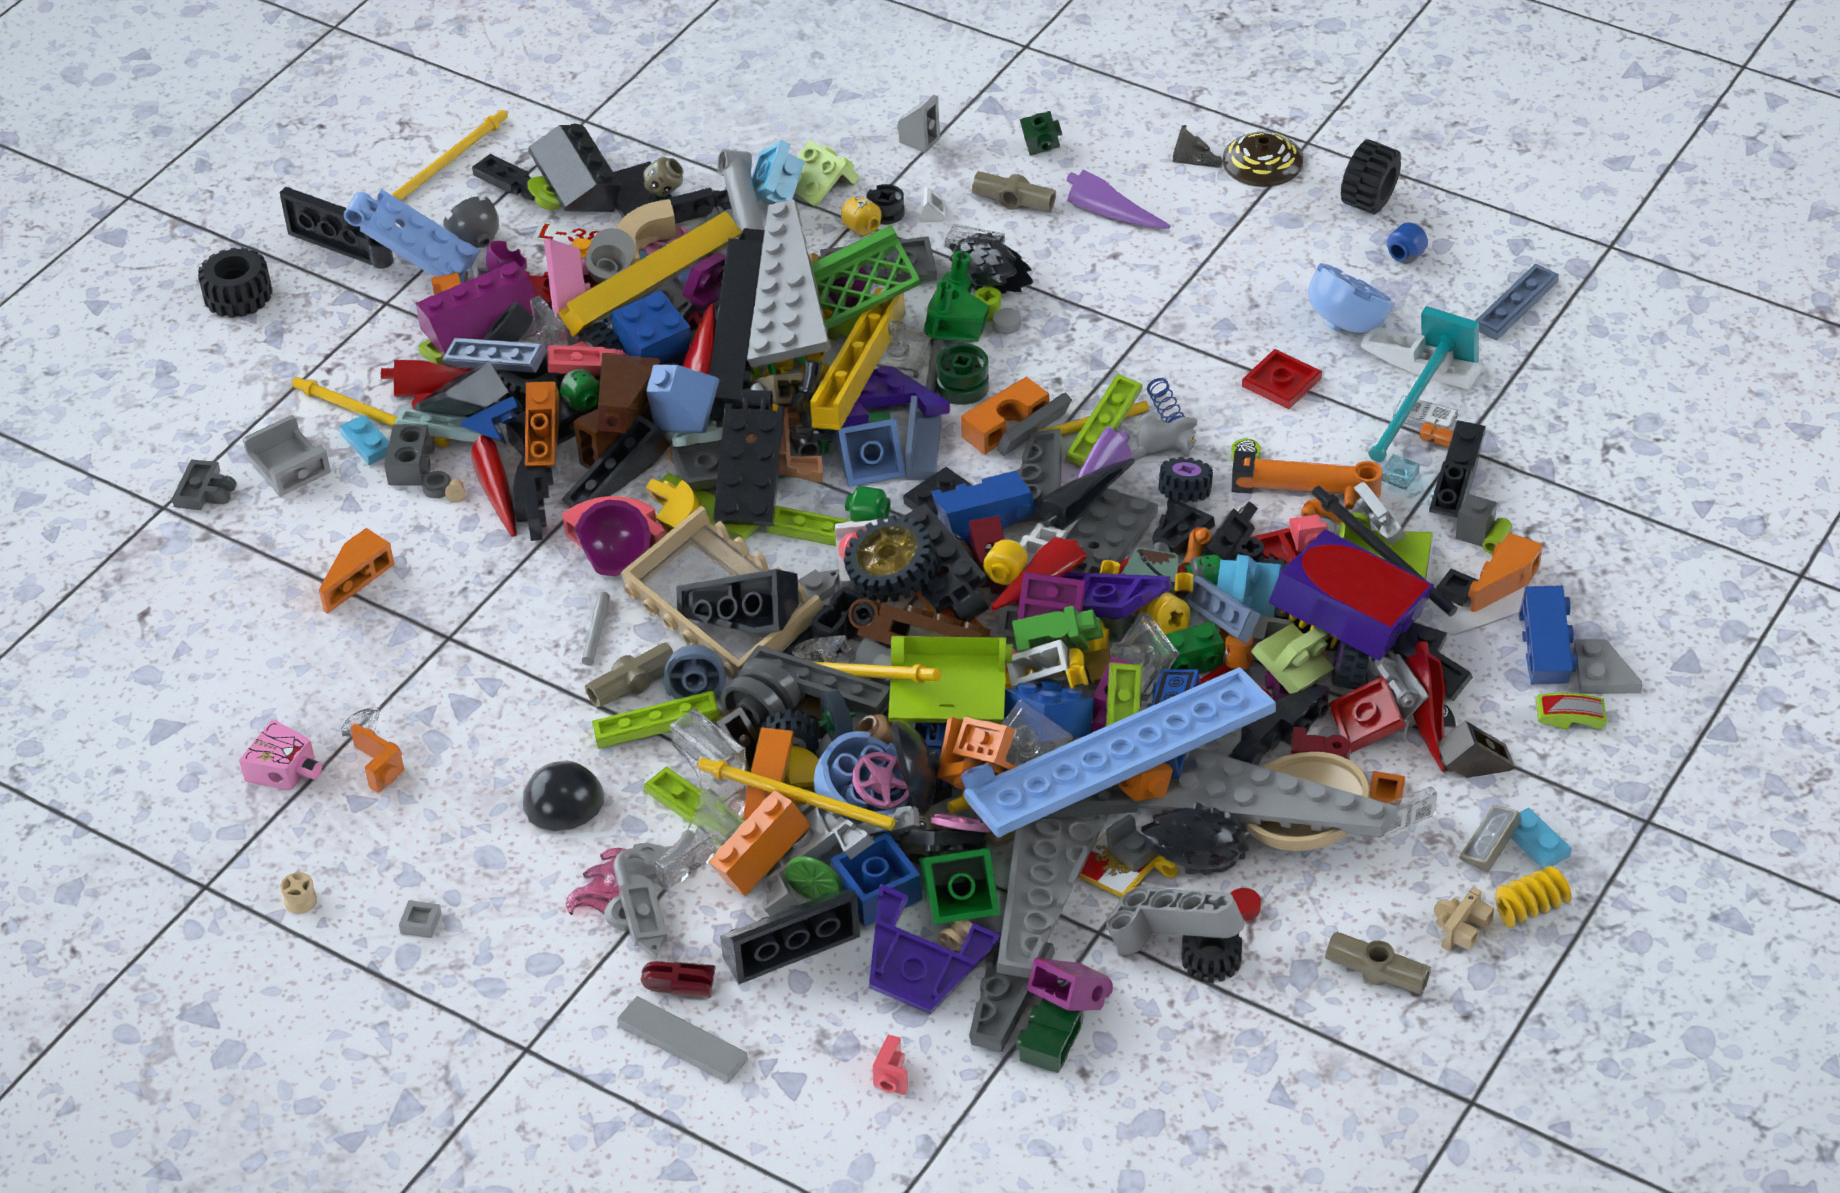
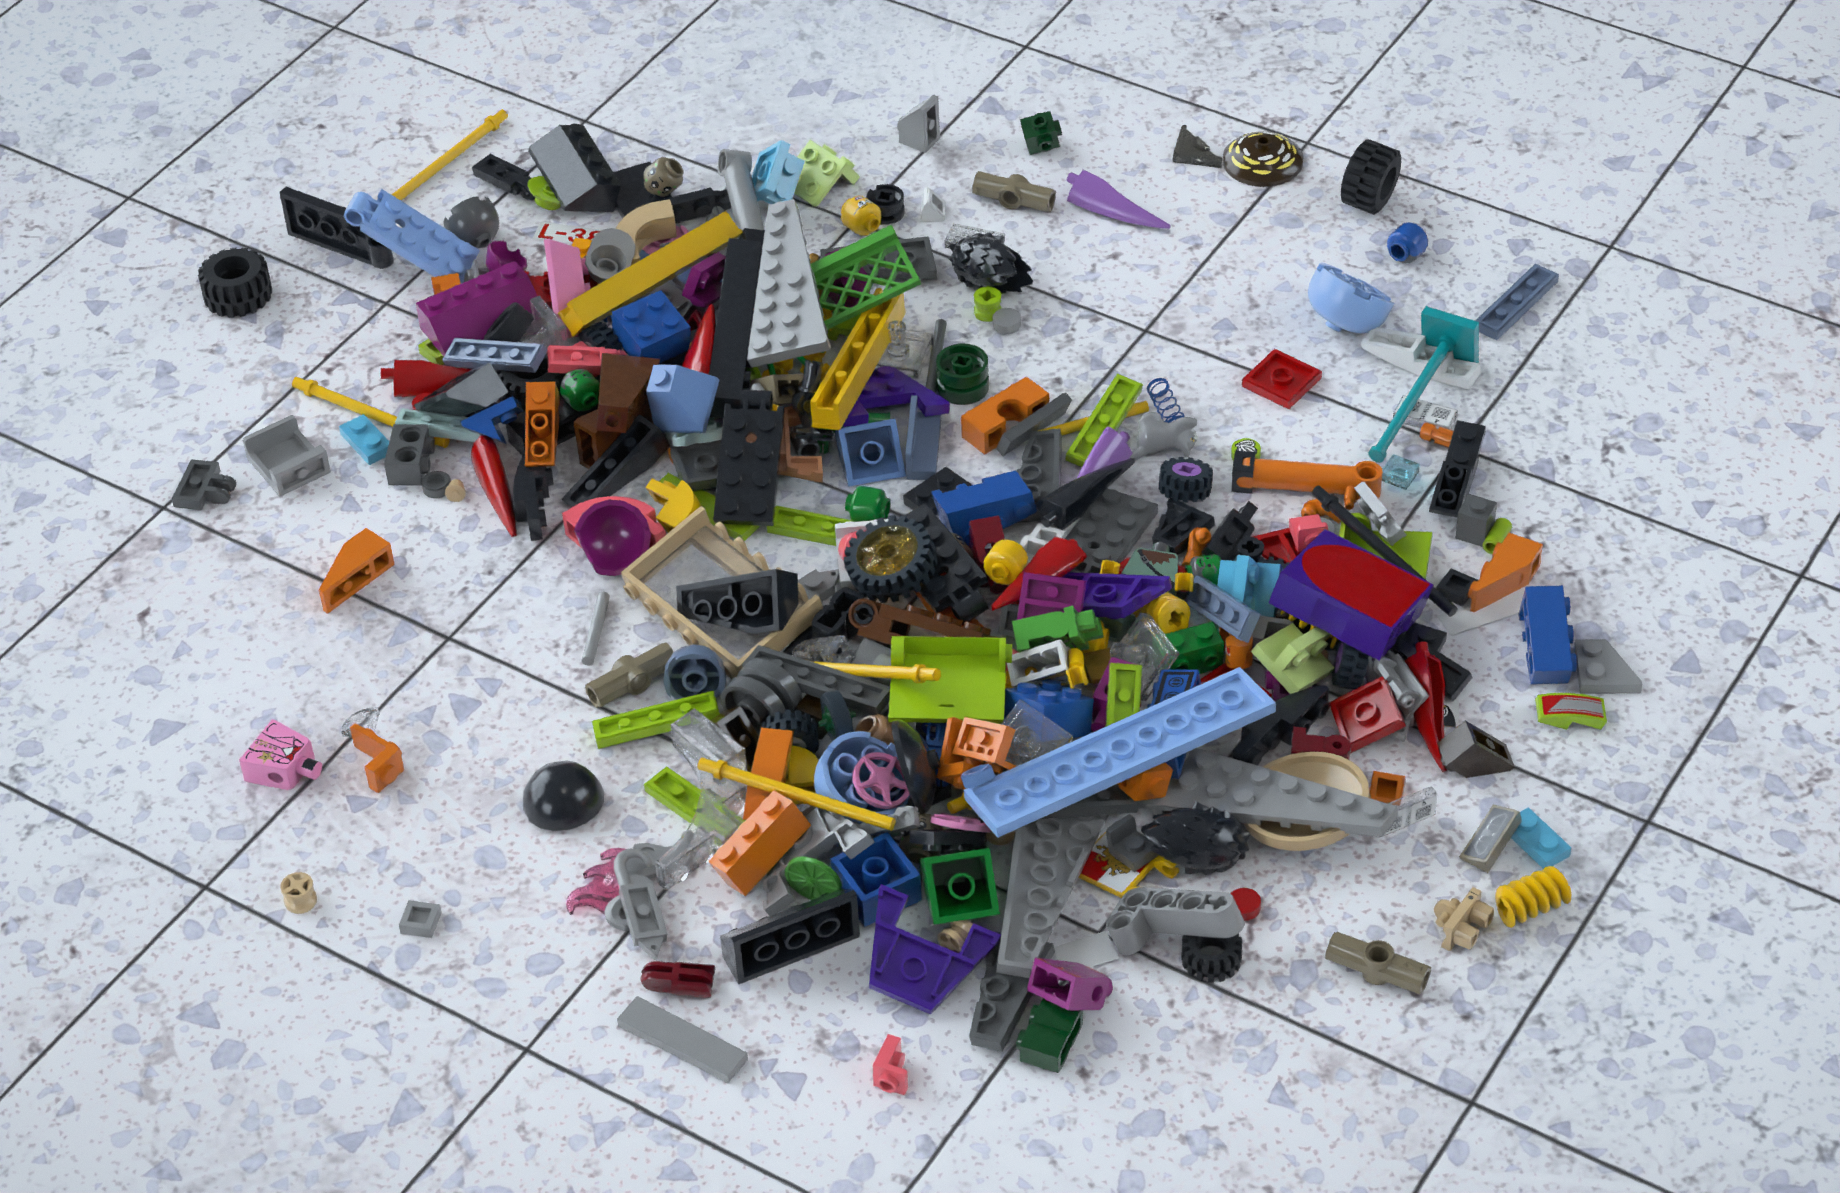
(953, 309): green piece -> none
(1088, 950): none -> white sticker

